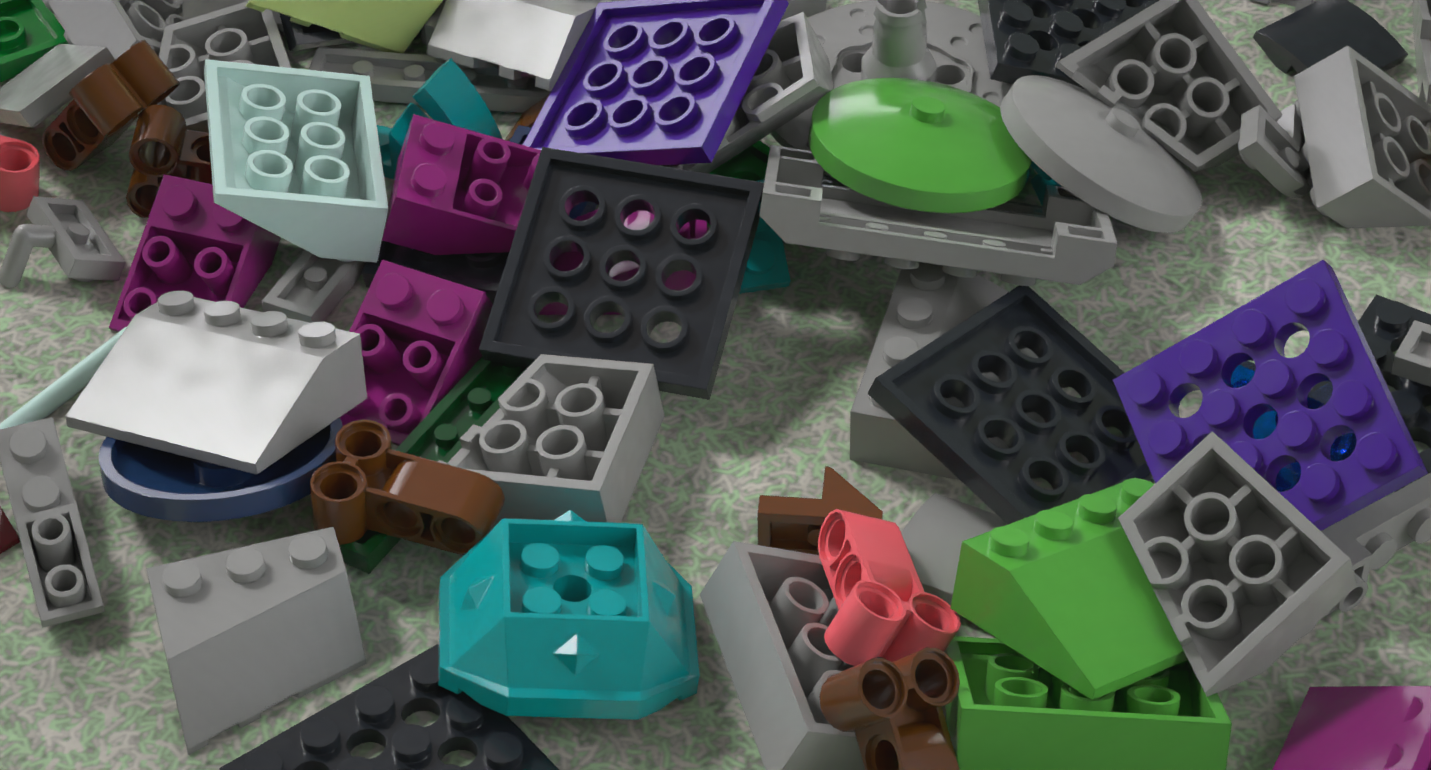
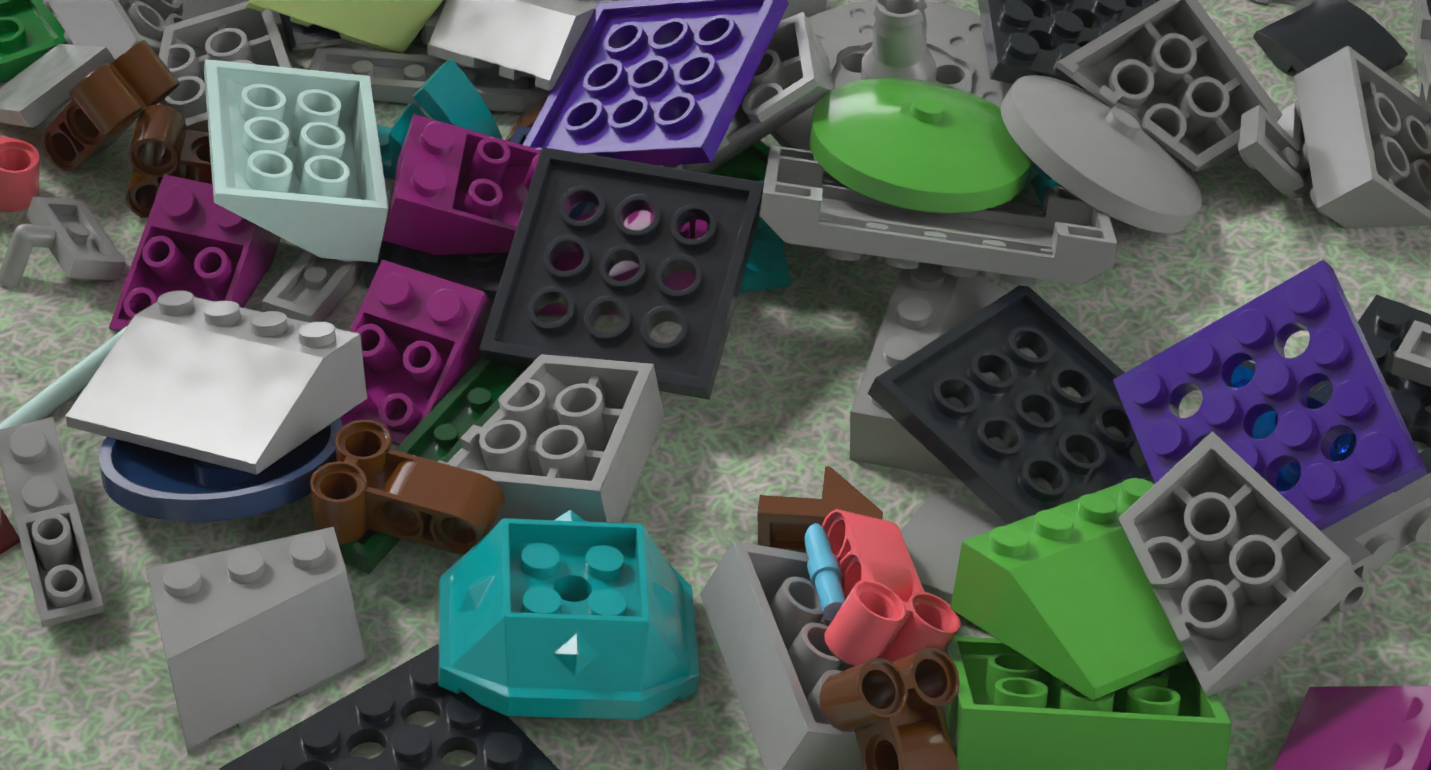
(824, 571): none -> medium azure piece

